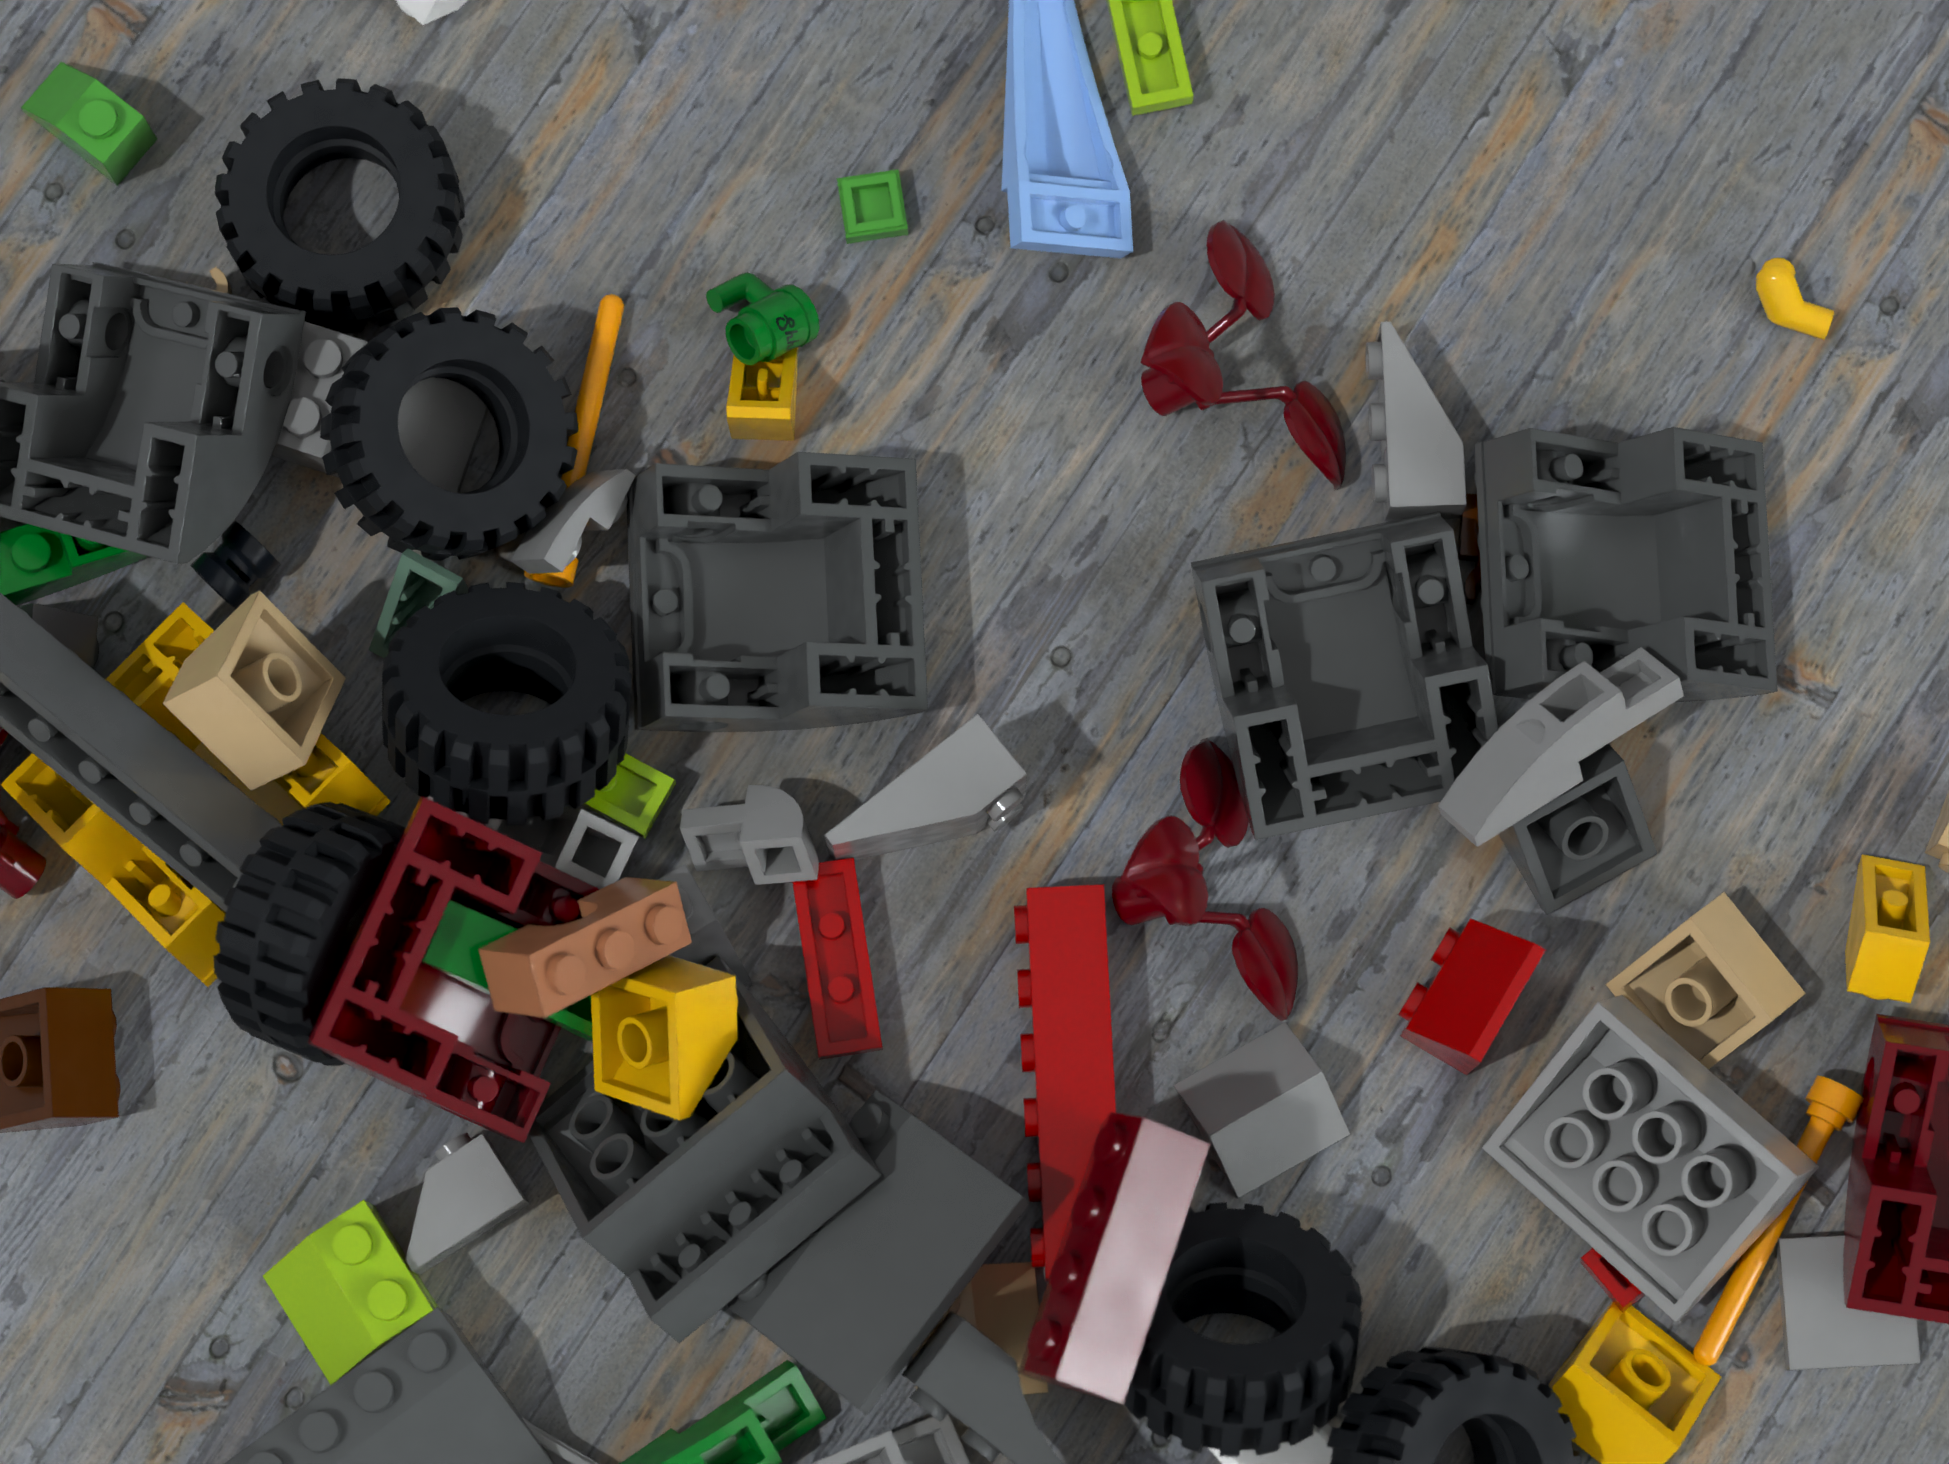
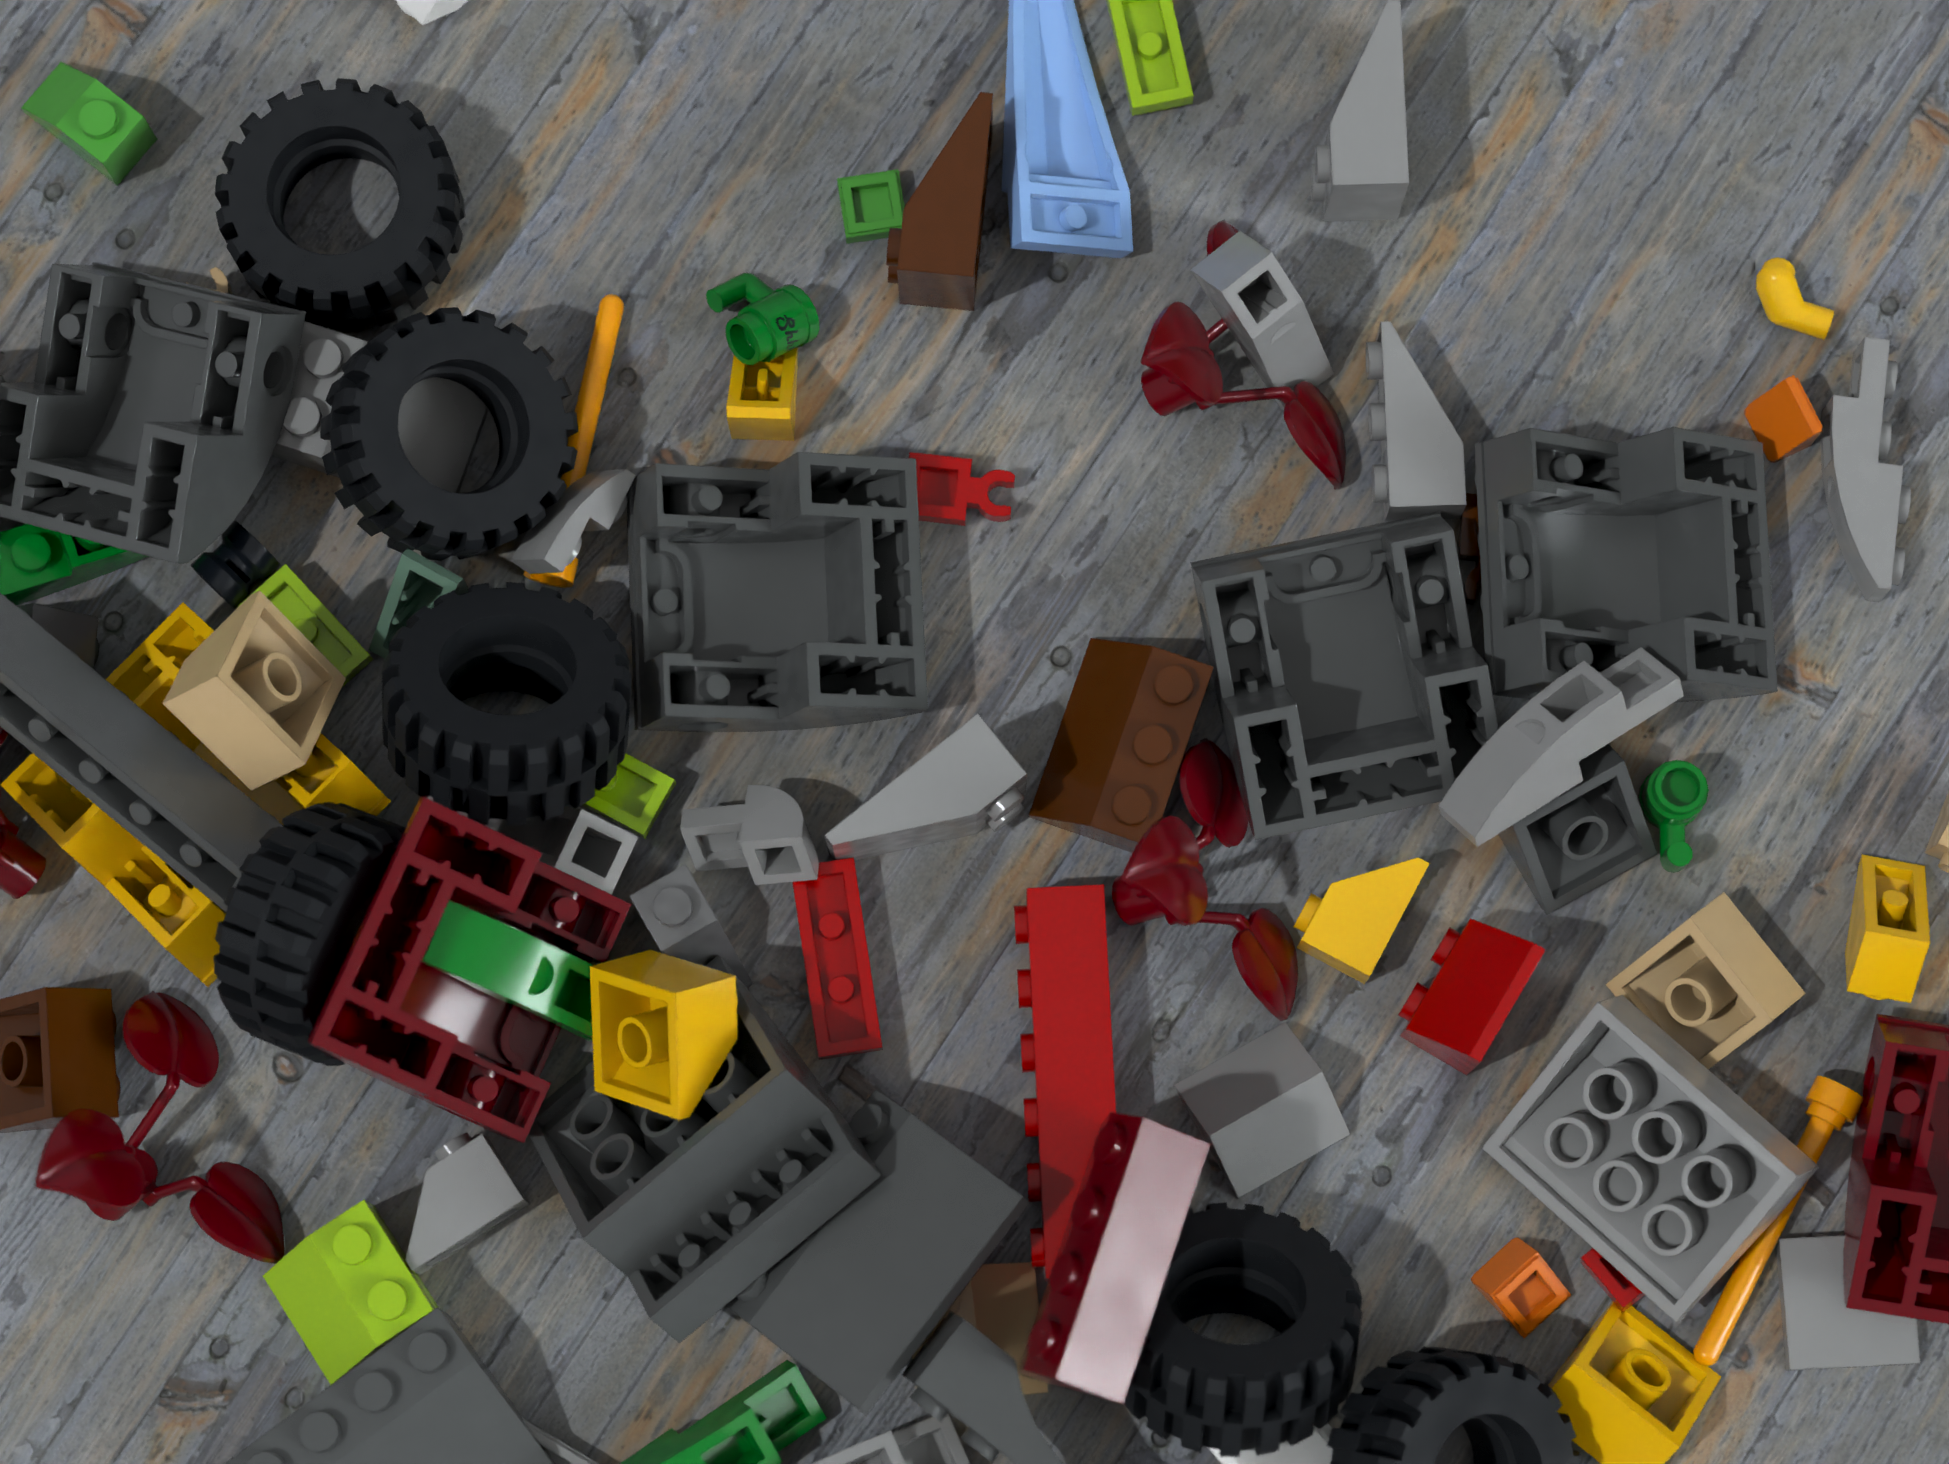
(93, 1163): none -> dark red plant
(315, 622): none -> lime plate
(557, 965): nougat arch -> none
(942, 223): none -> reddish brown slope
(948, 490): none -> red plate
(1121, 741): none -> reddish brown slope
(1263, 313): none -> light grey slope
(1358, 917): none -> yellow slope
(1365, 153): none -> light grey slope
(1520, 1286): none -> orange slope
(1670, 801): none -> green piece
(1784, 420): none -> orange slope
(1860, 493): none -> light grey slope

